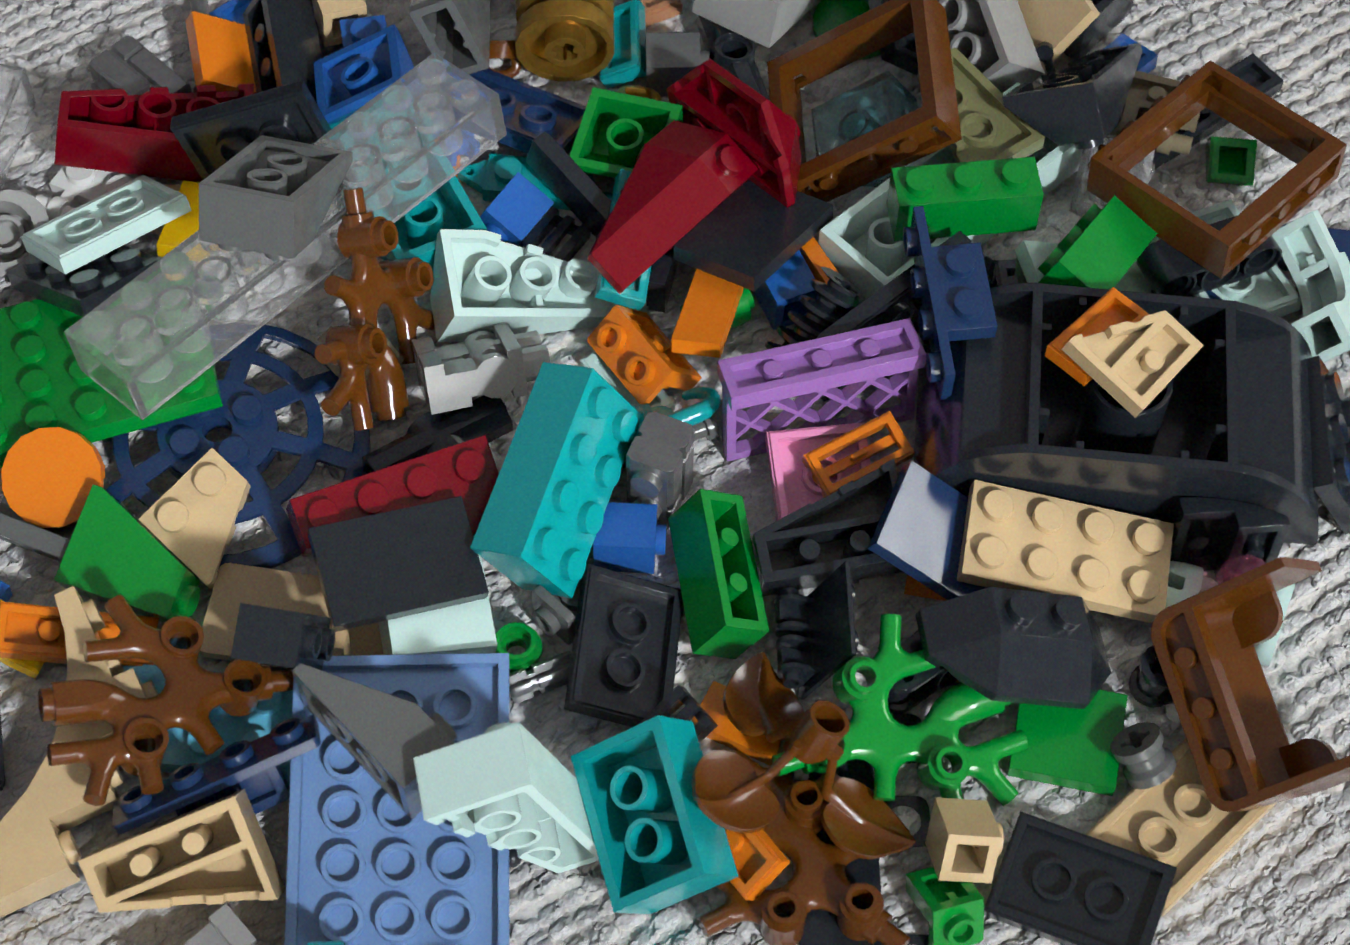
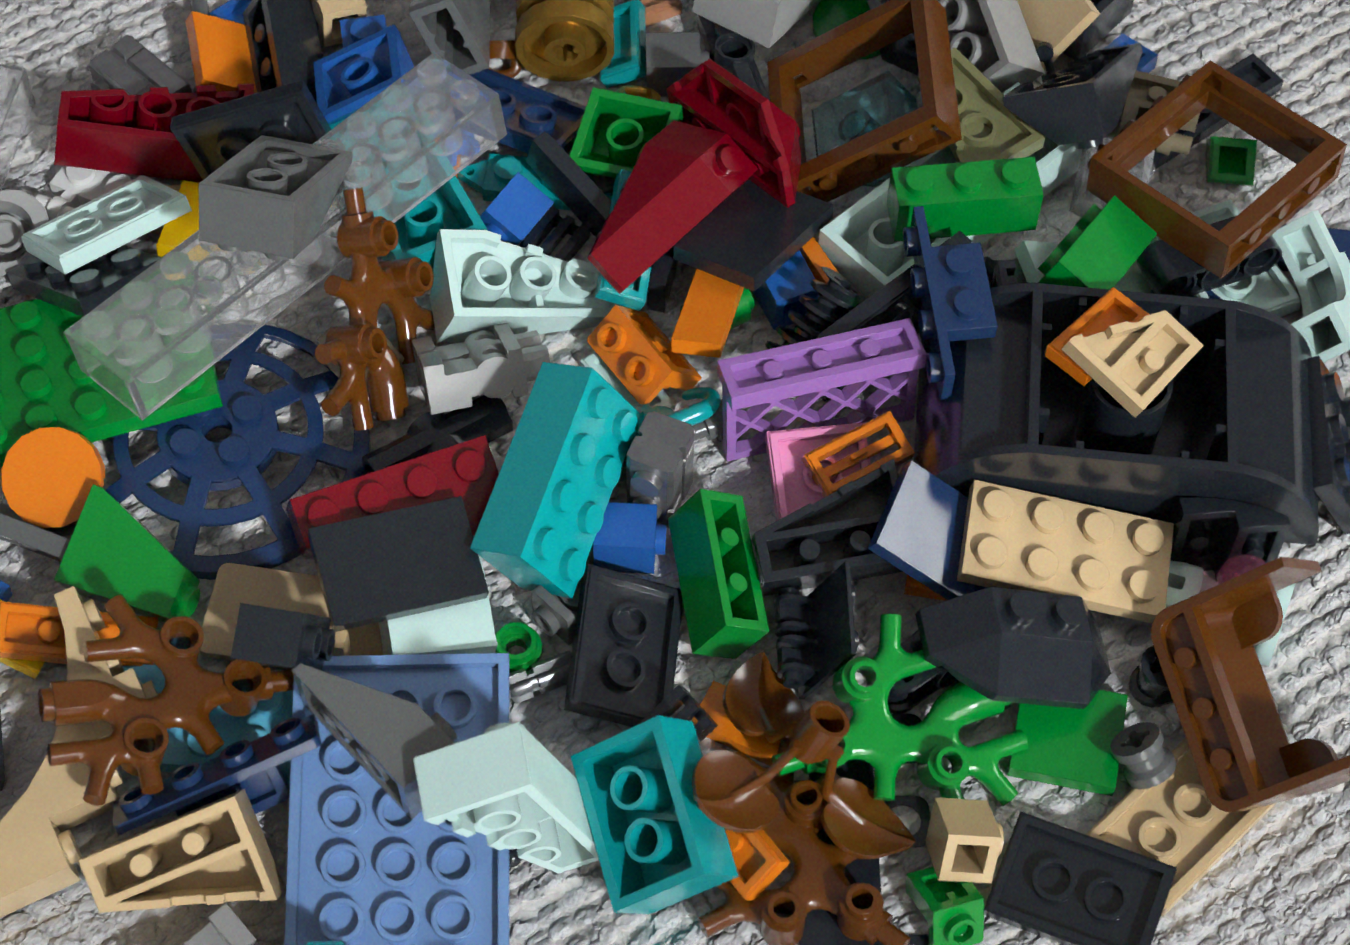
(200, 515): tan wing -> none

